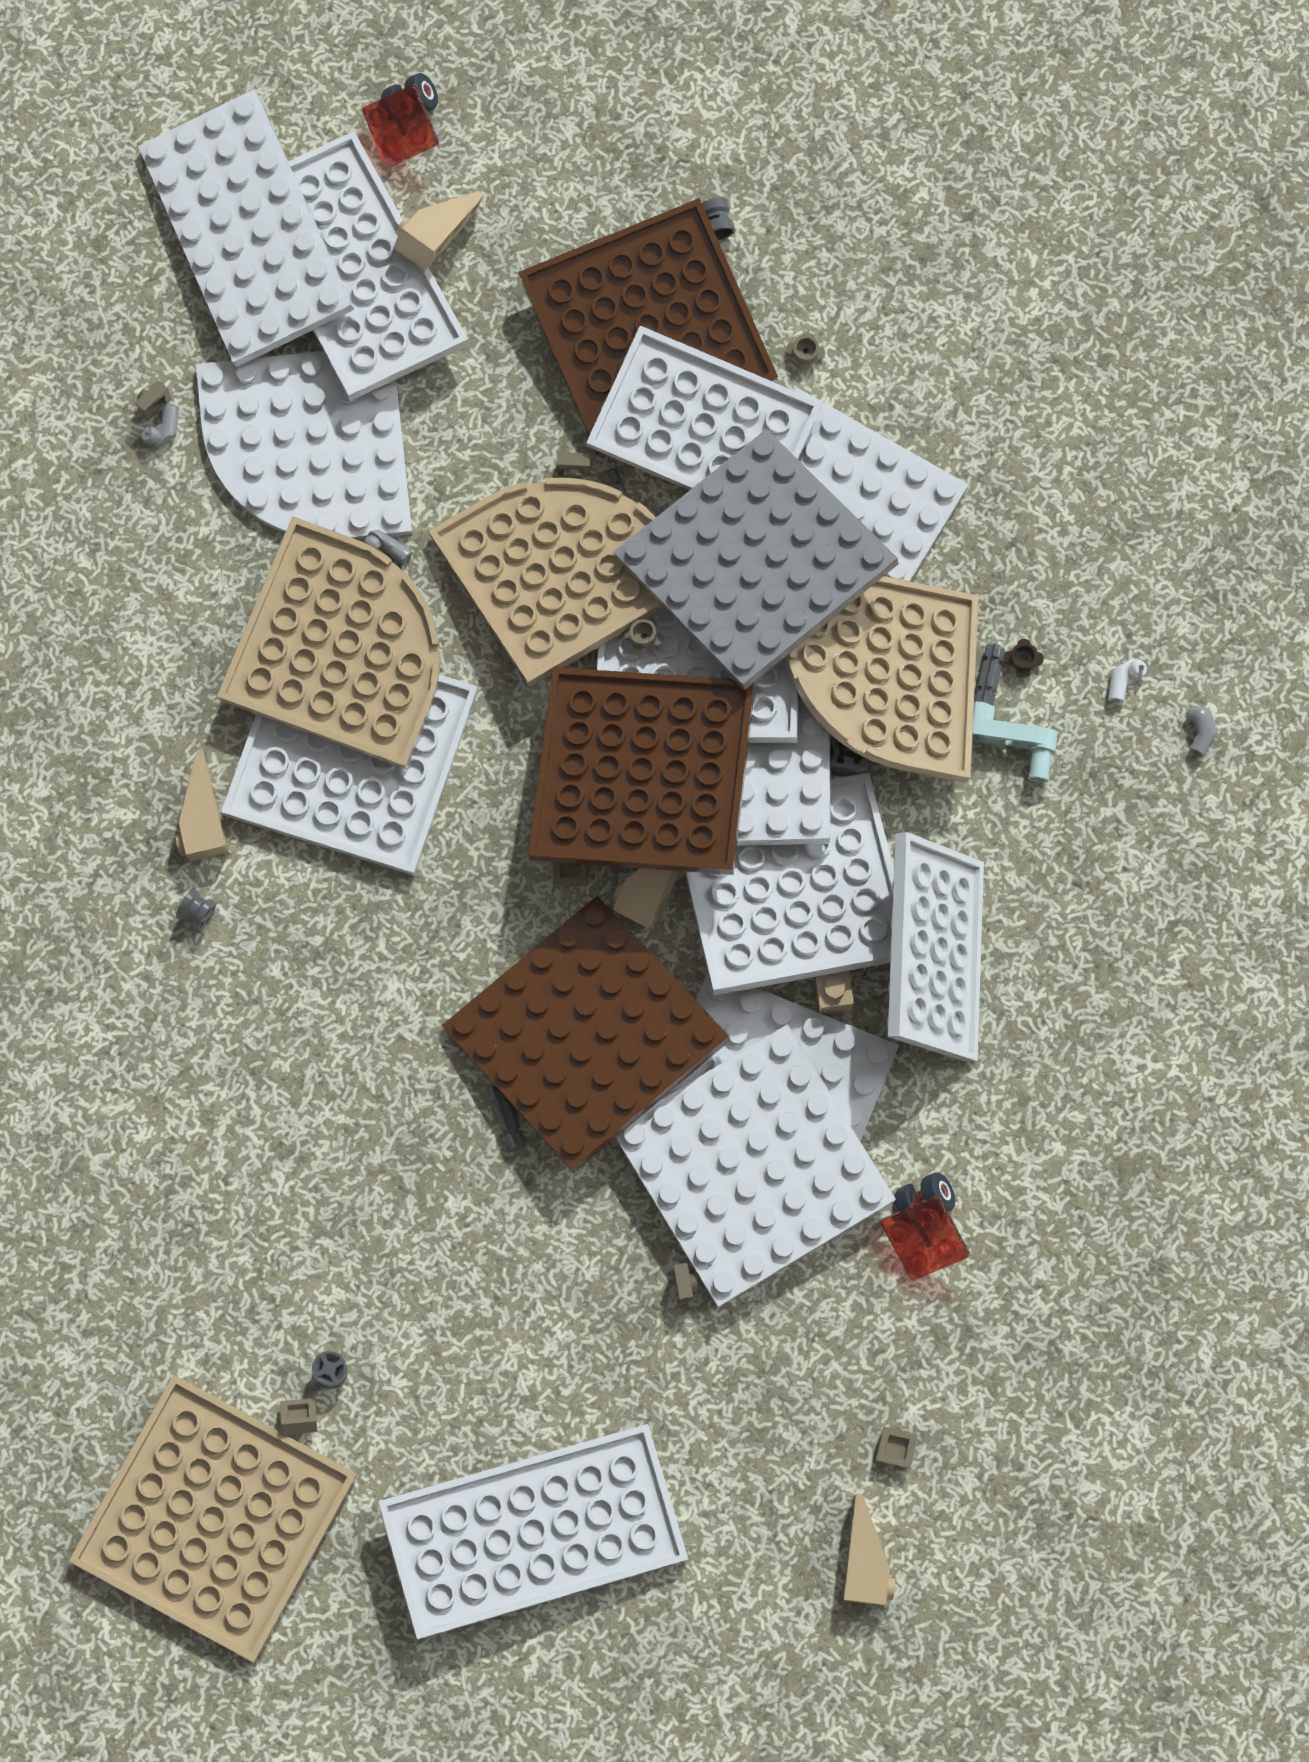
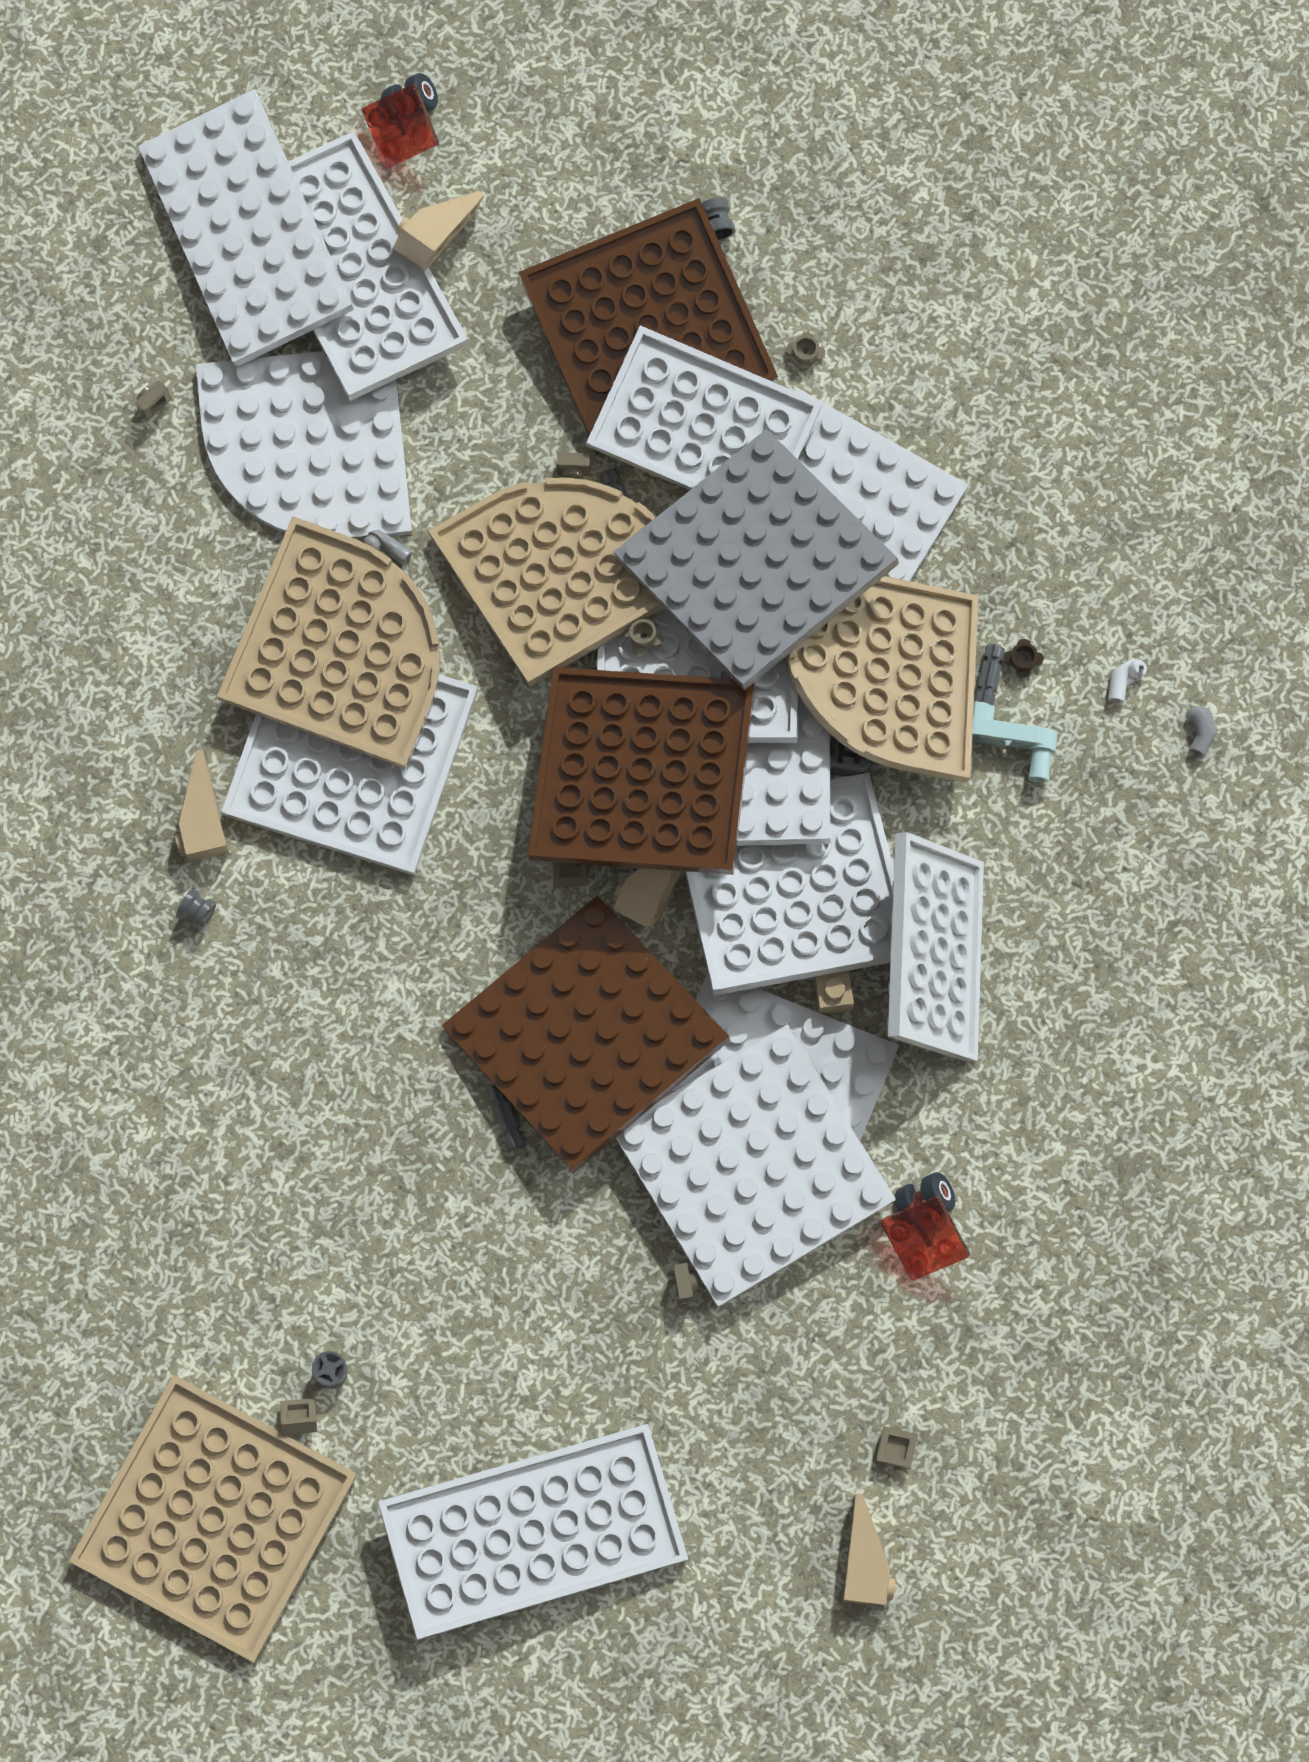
(164, 432): light grey arm -> none

